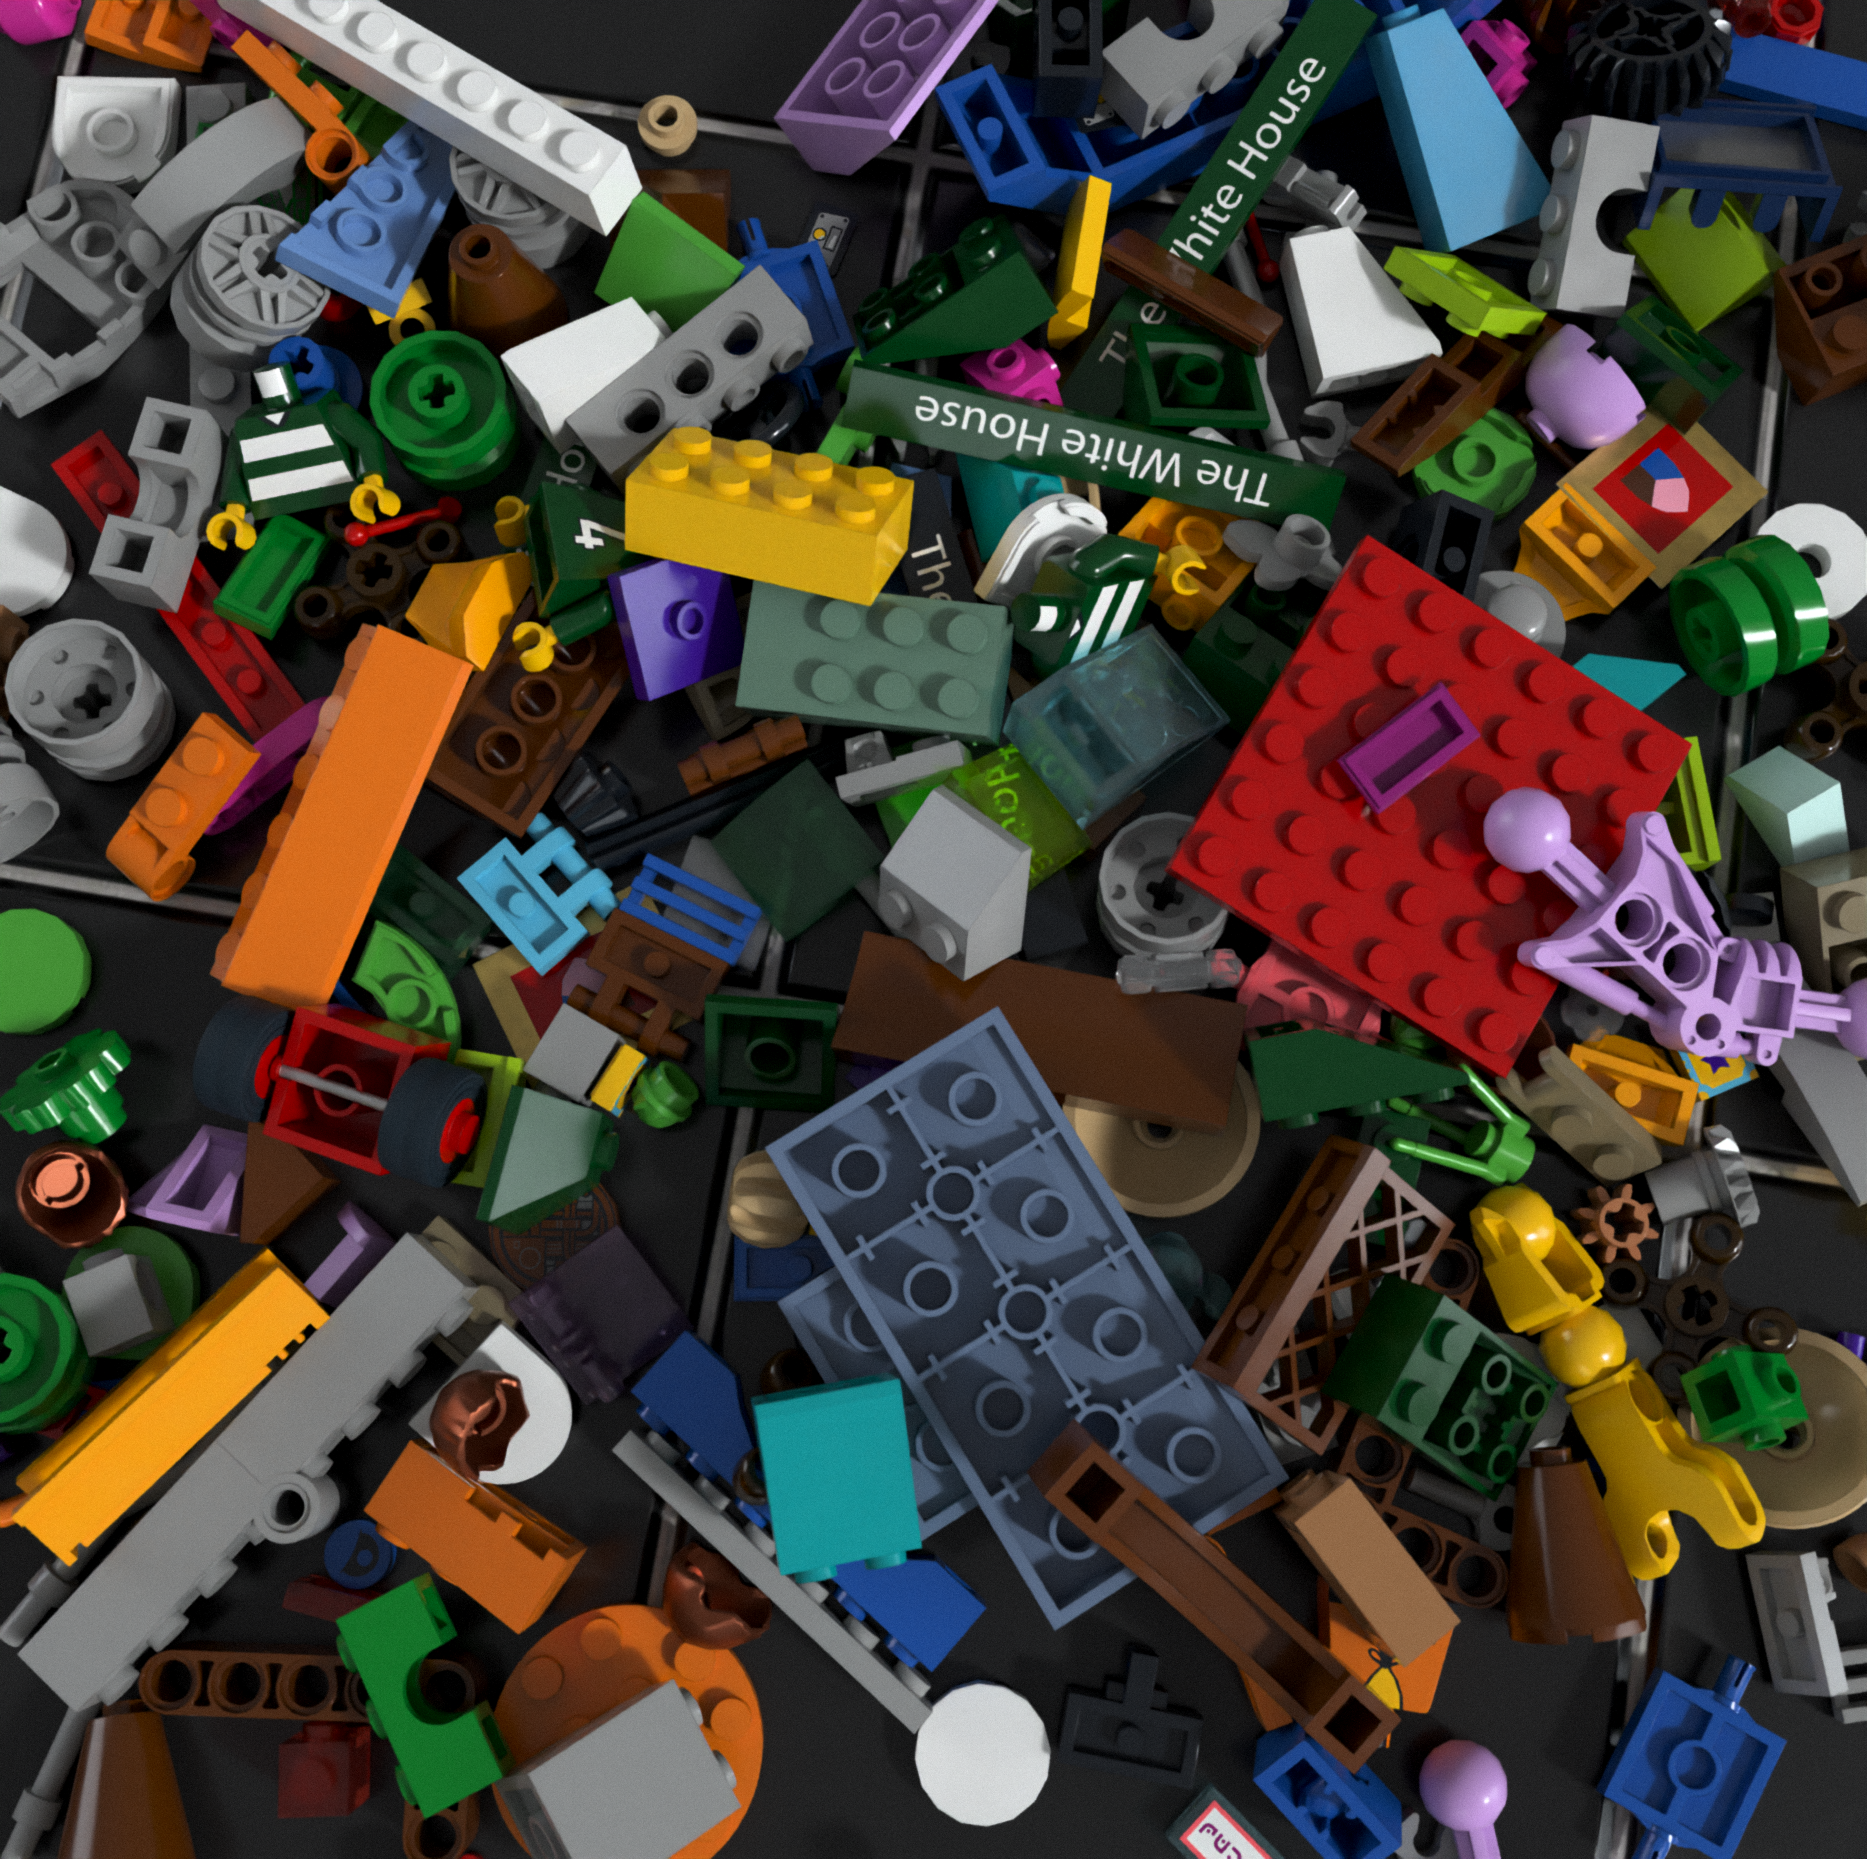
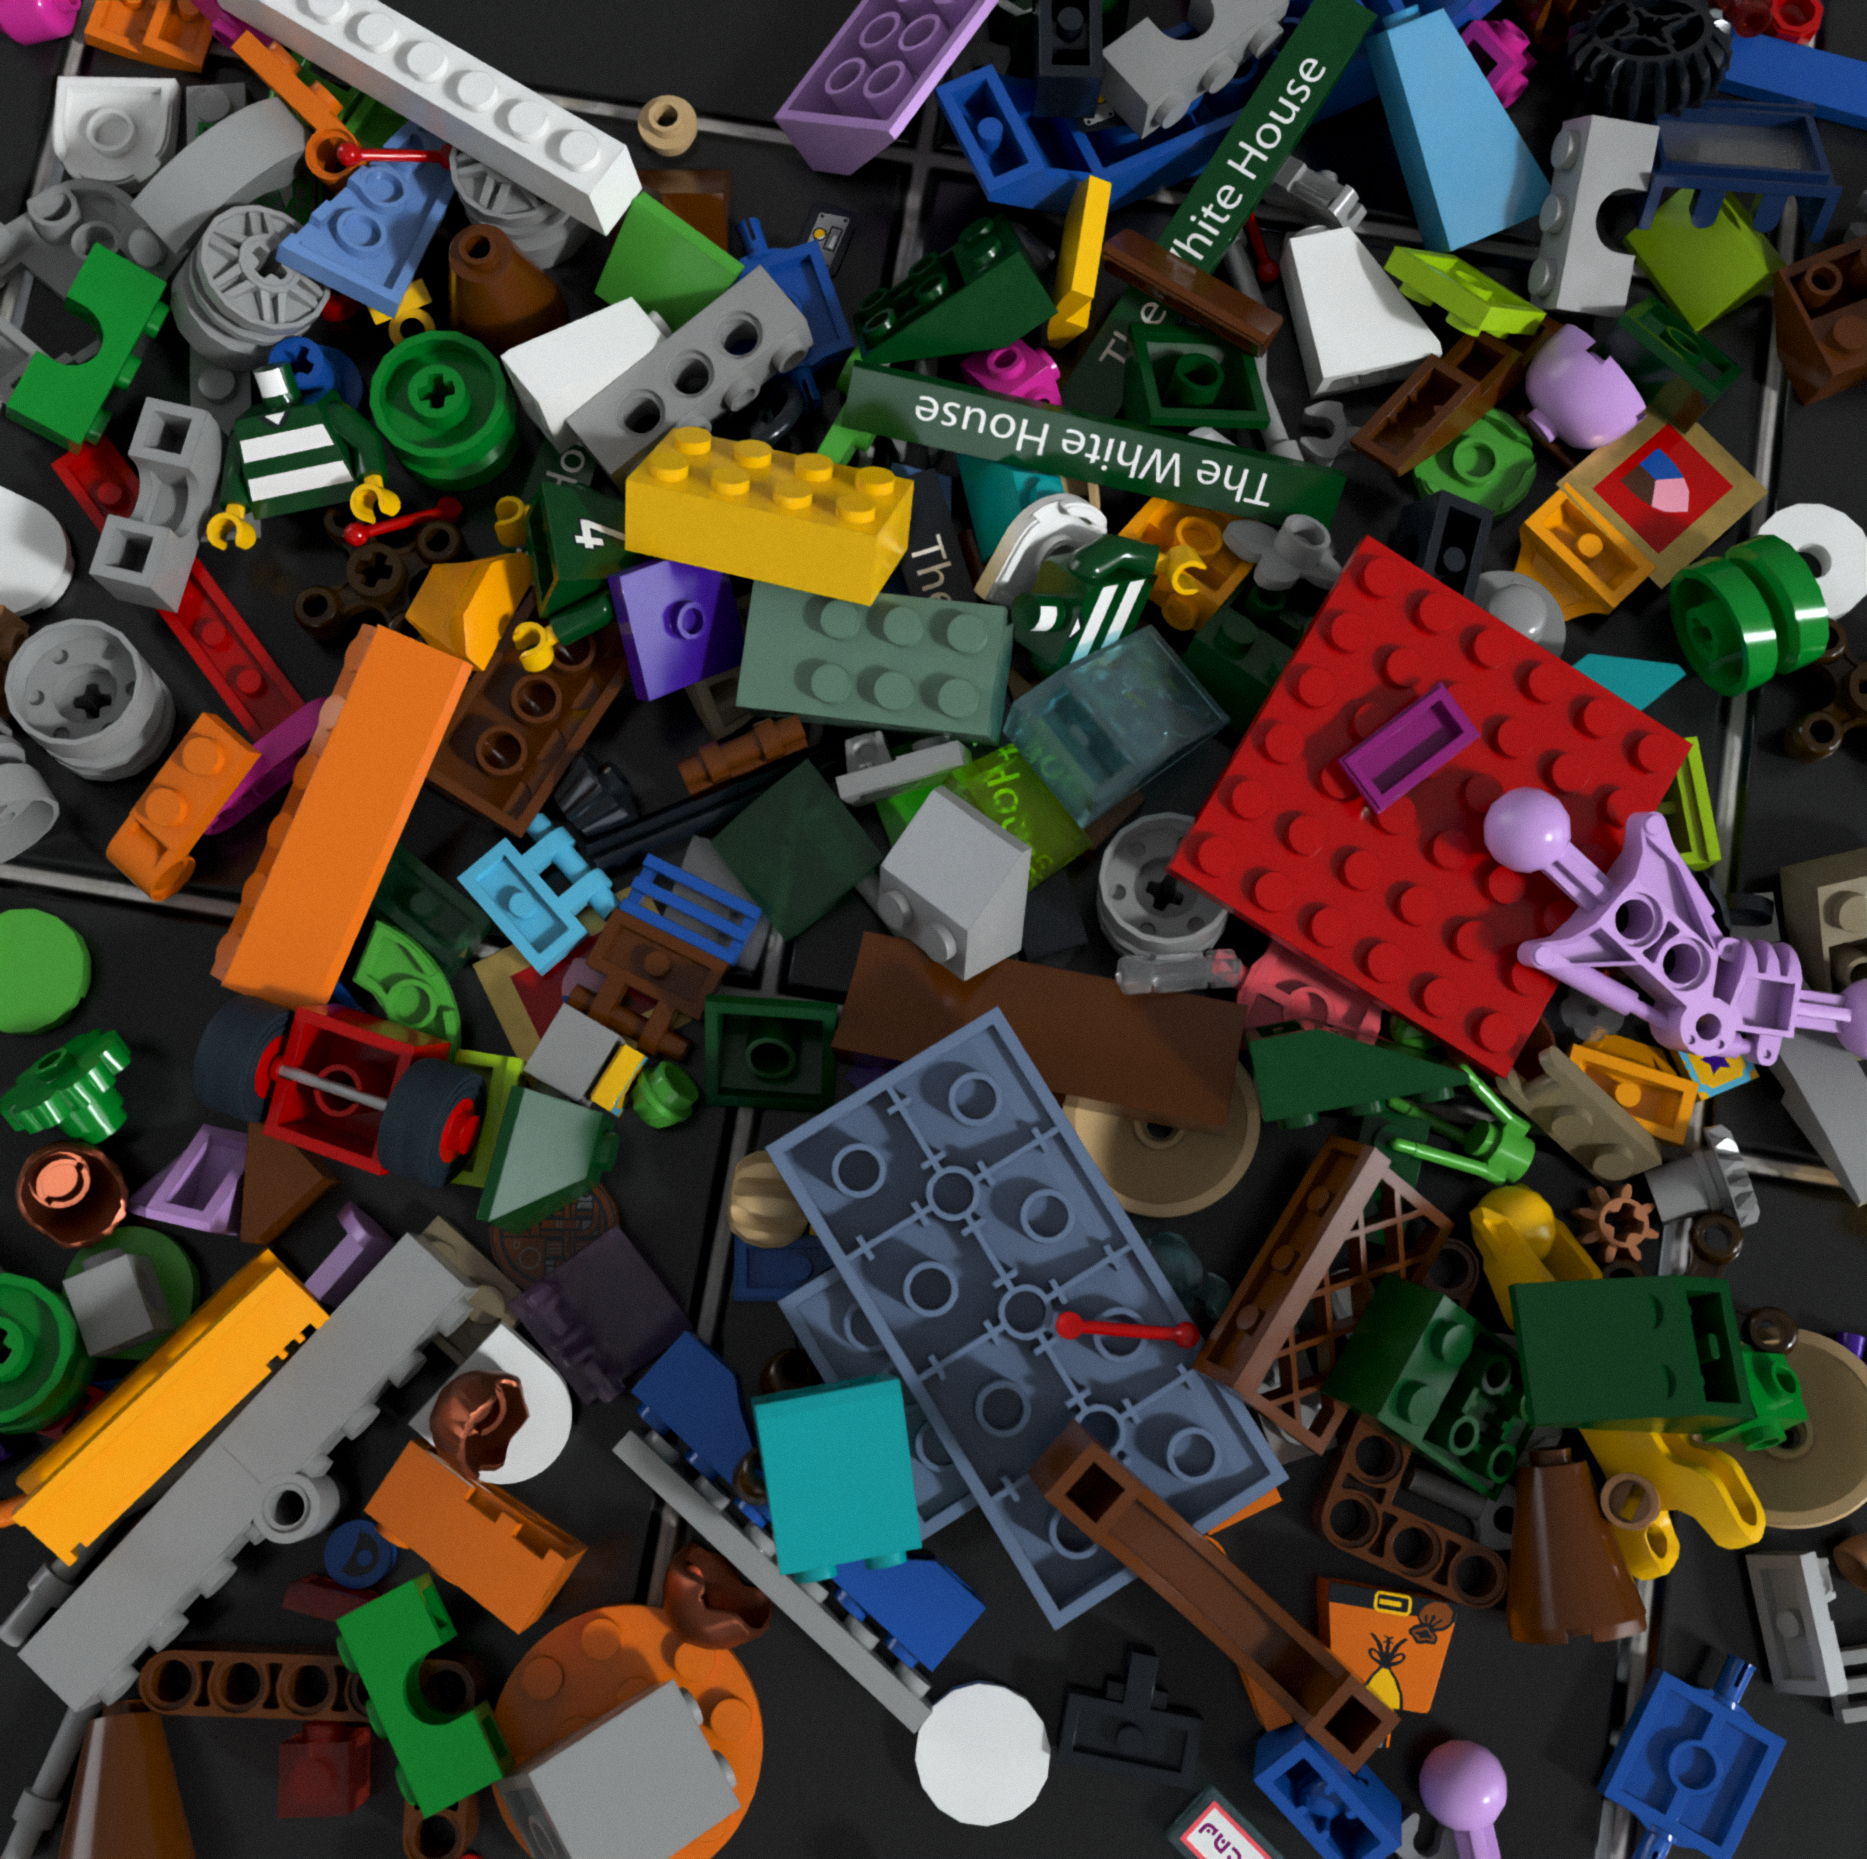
(69, 400): none -> green arch
(272, 575): green tile -> none
(350, 155): none -> red hinge
(1070, 1325): none -> red hinge
(1364, 1564): medium nougat window -> none
(1617, 1494): none -> medium nougat hinge
(1631, 1354): none -> dark green slope
(1792, 806): light aqua slope -> none

